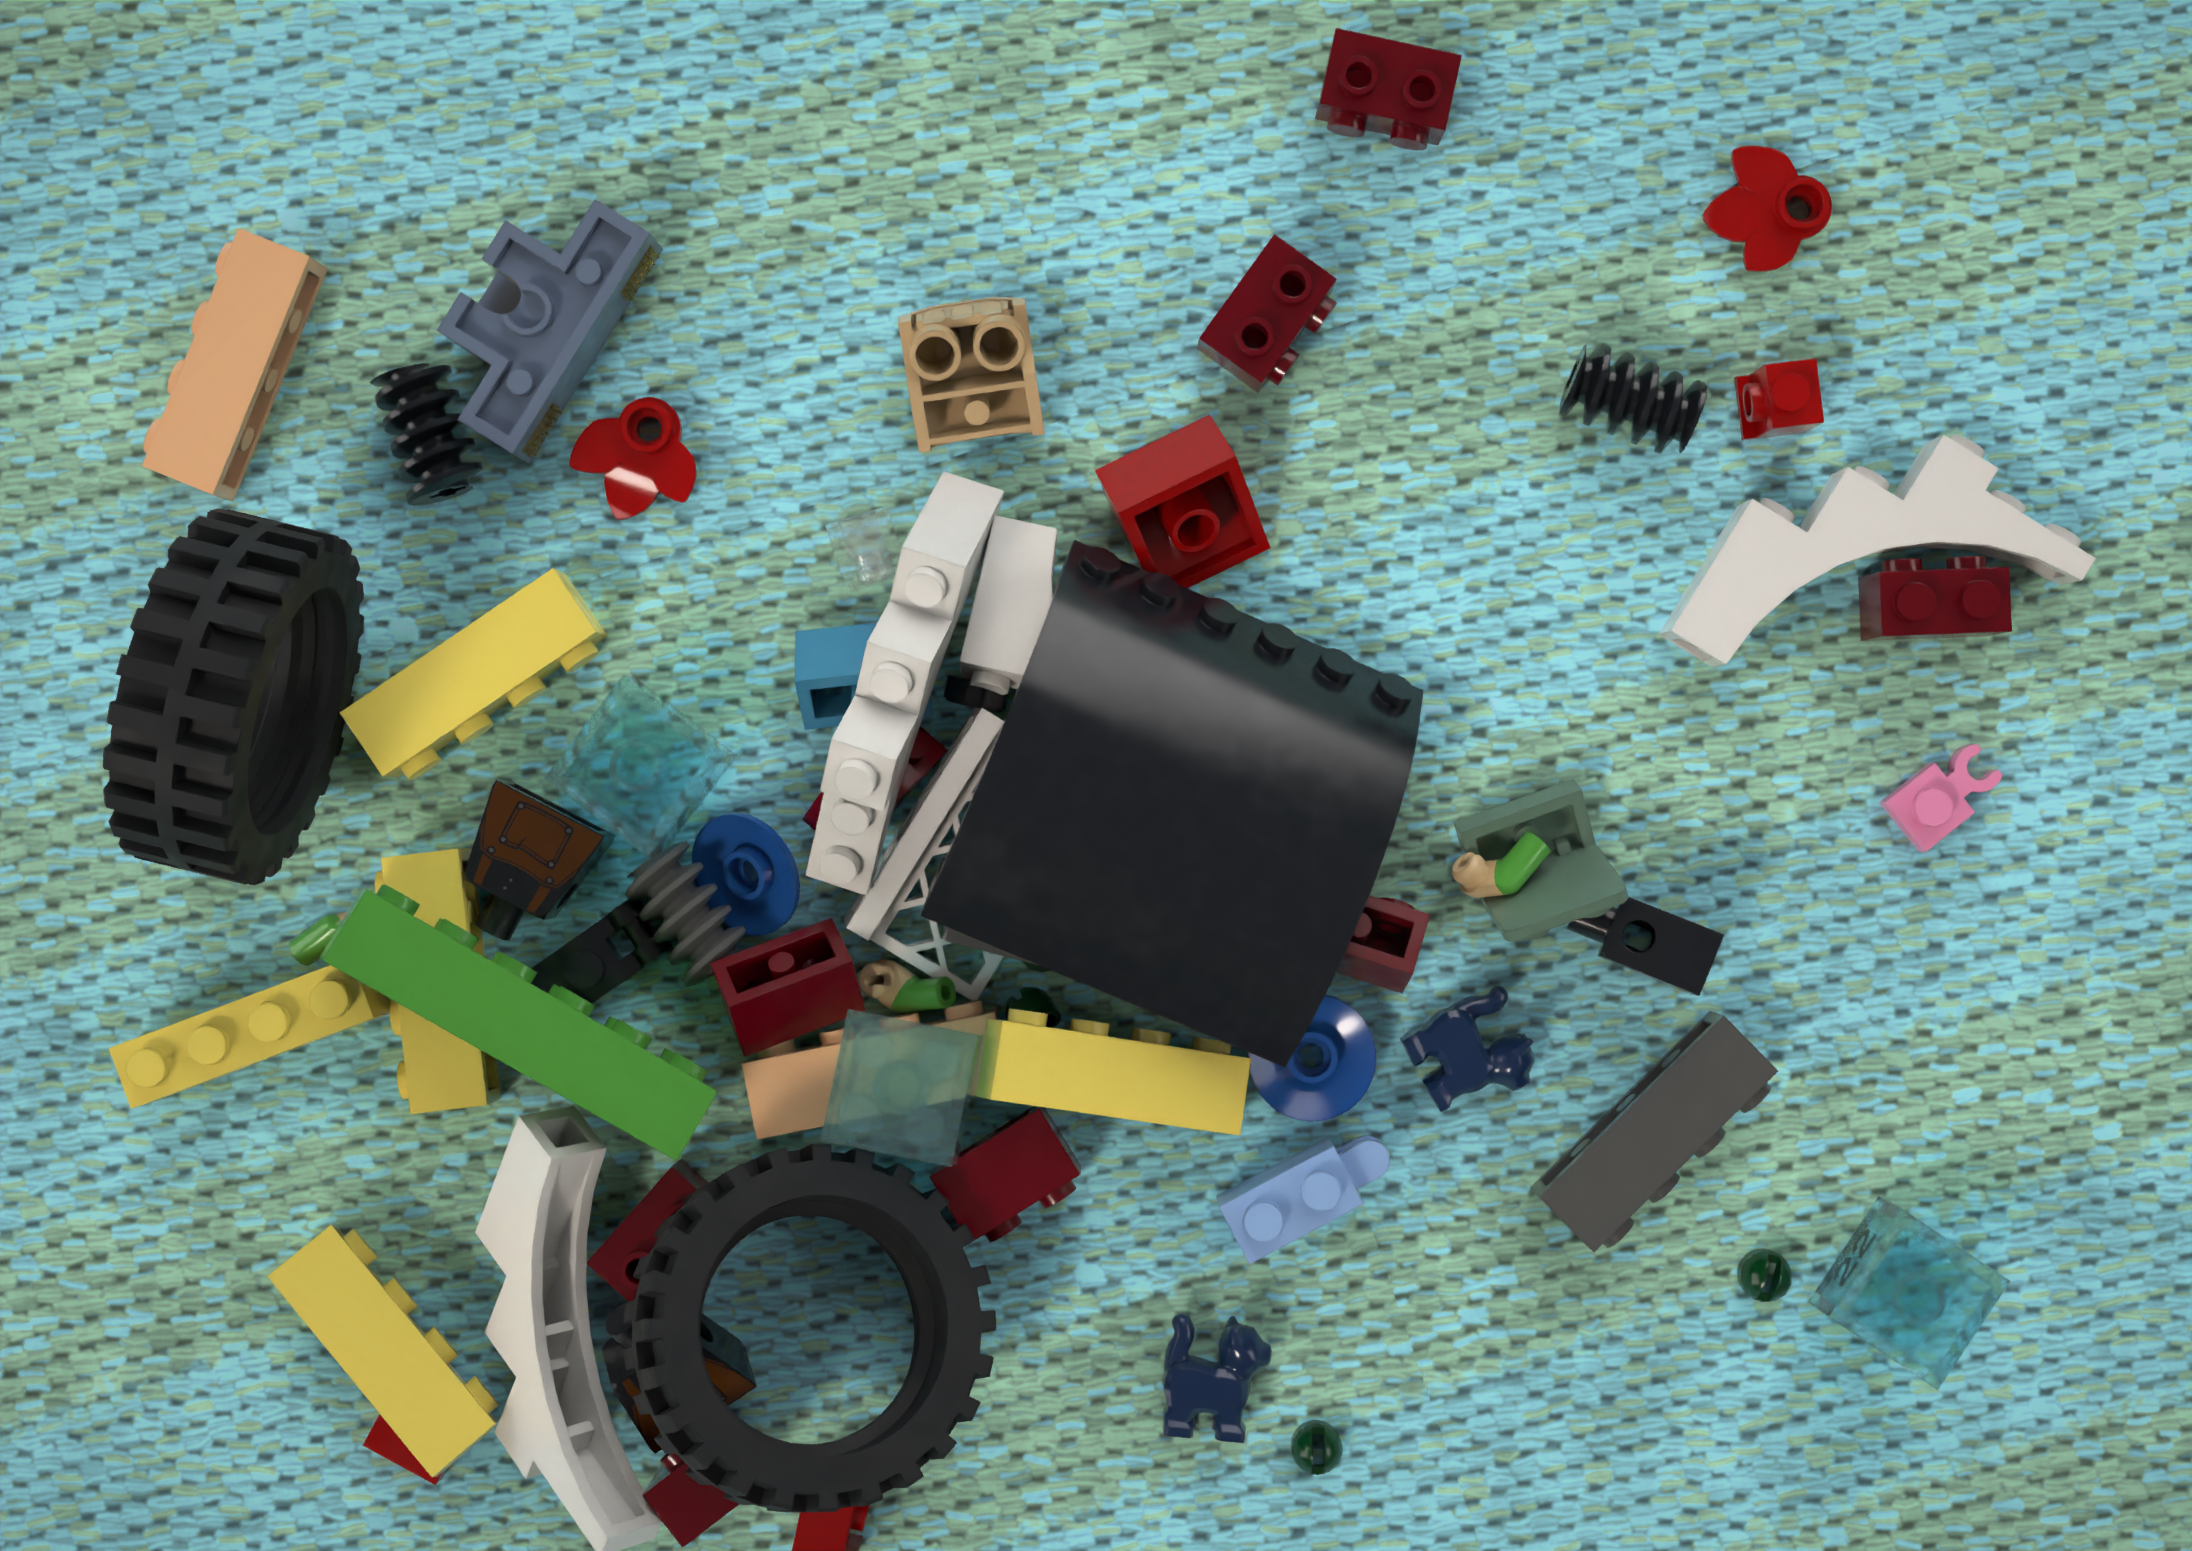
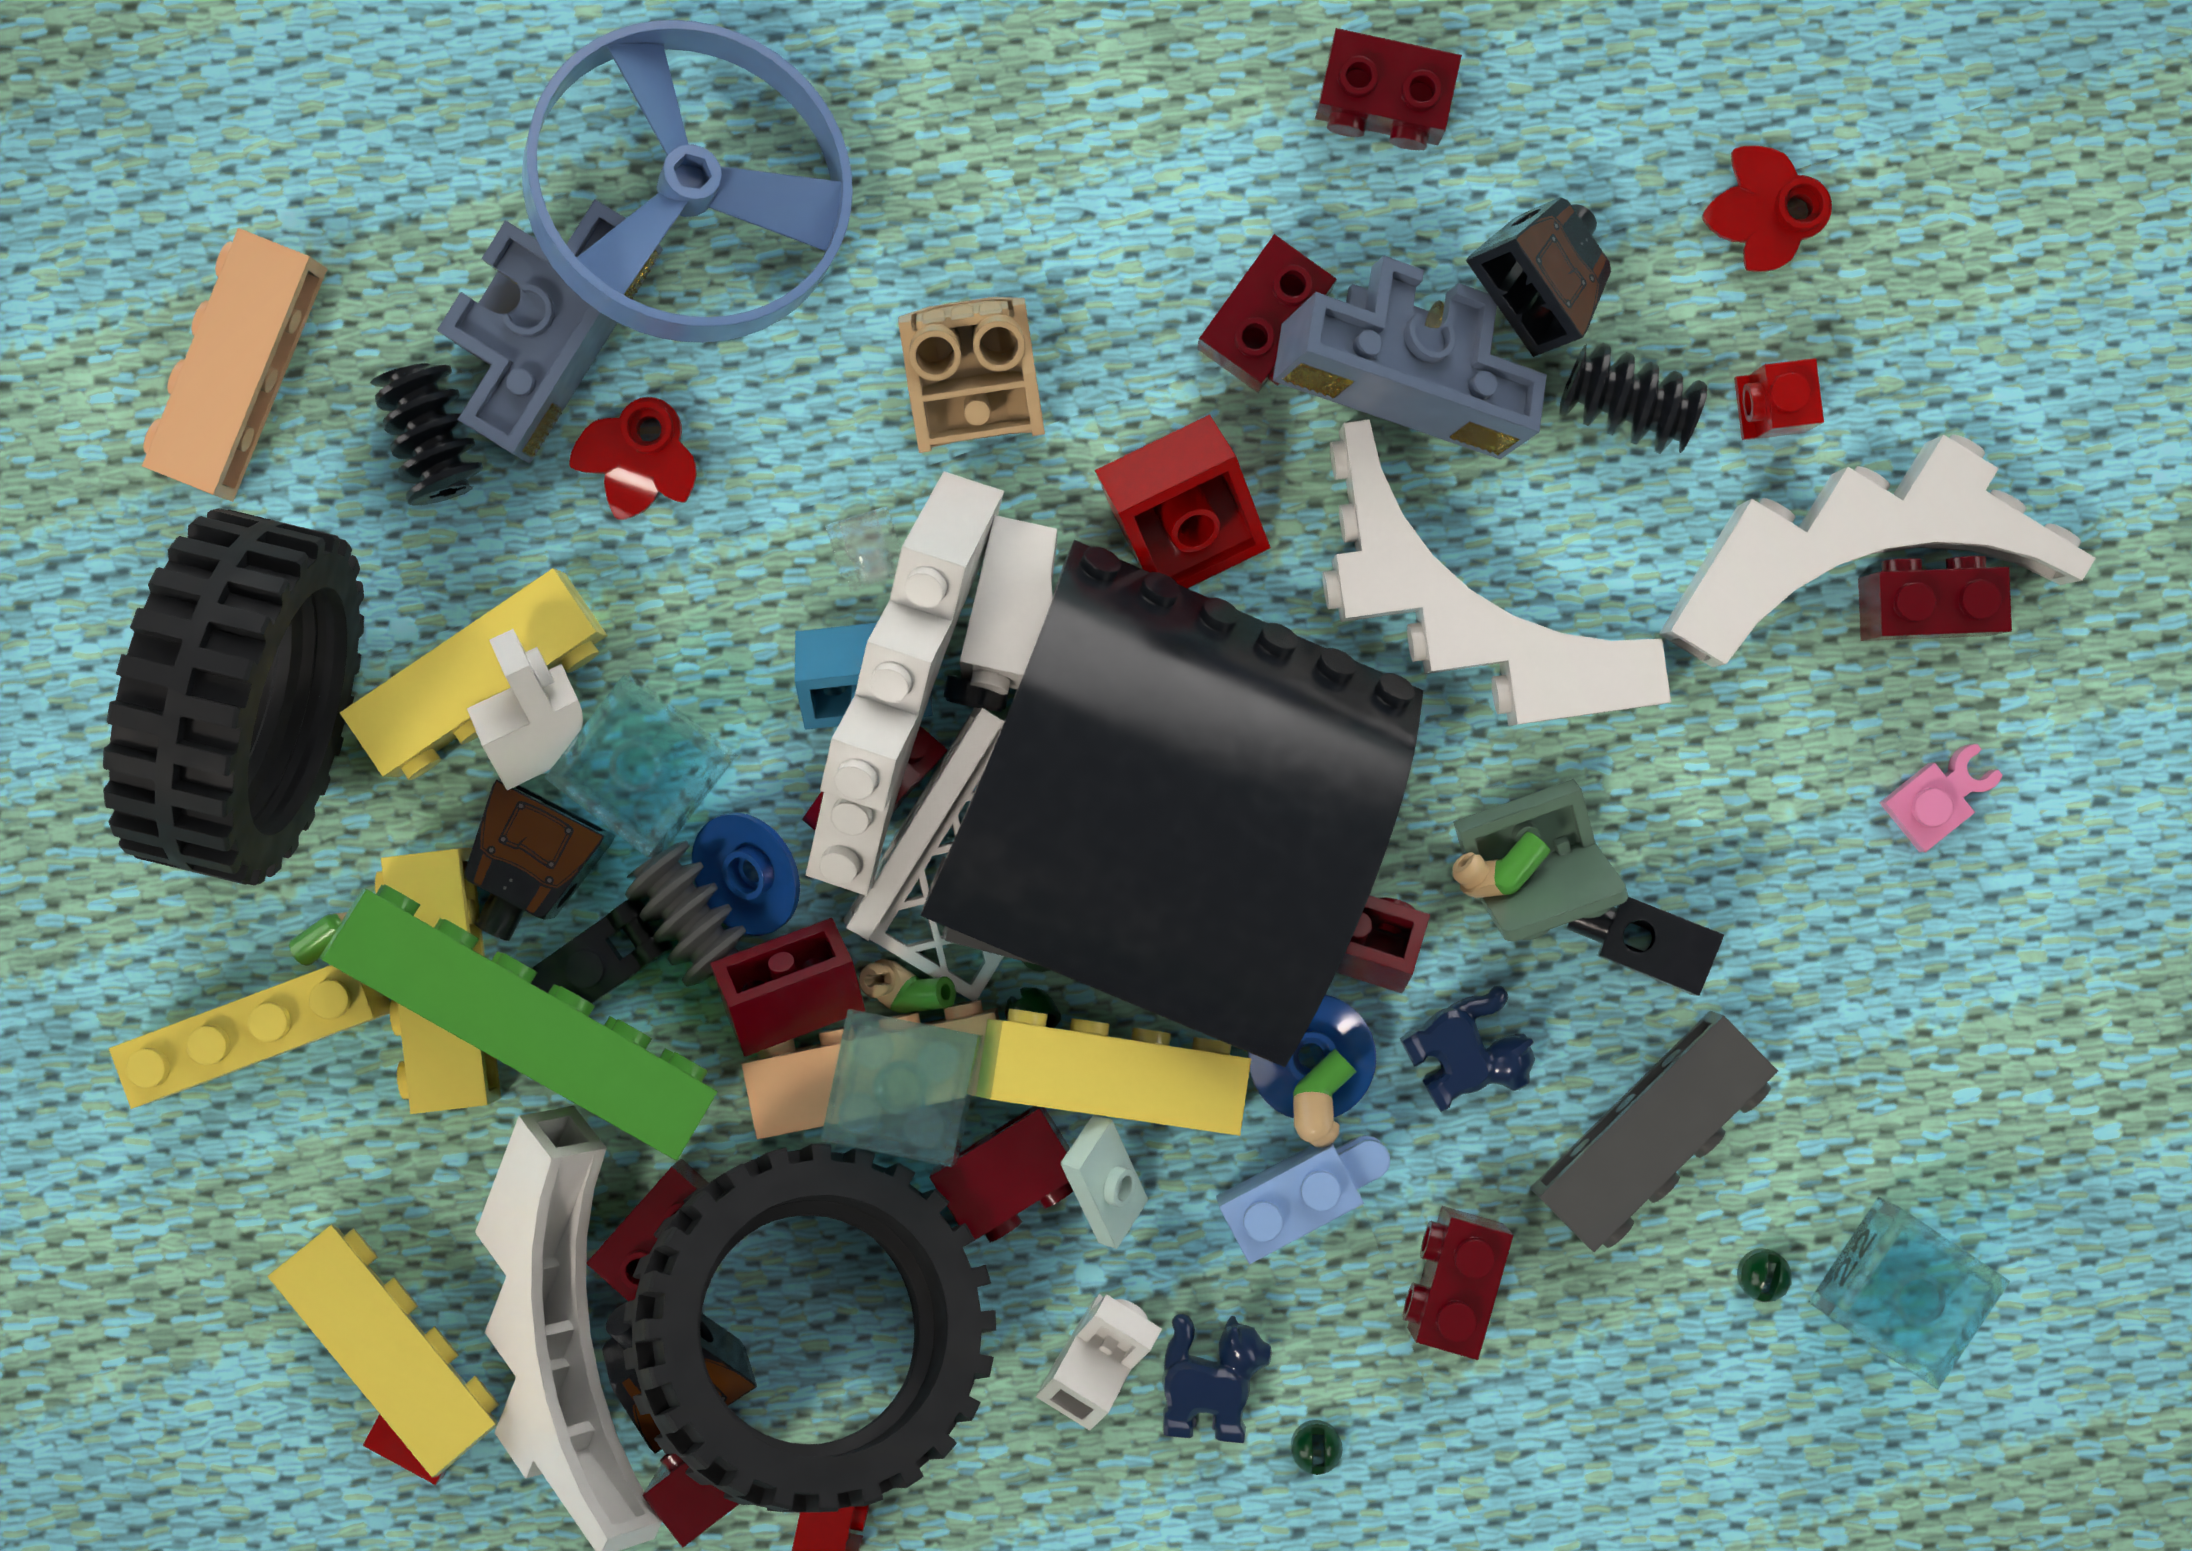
(532, 720): none -> white brick
(693, 180): none -> medium blue piece
(1098, 1360): none -> white brick
(1104, 1181): none -> light aqua plate
(1314, 1100): none -> arm
(1395, 573): none -> white arch
(1413, 363): none -> sand blue piece
(1458, 1282): none -> dark red brick
(1545, 273): none -> black torso

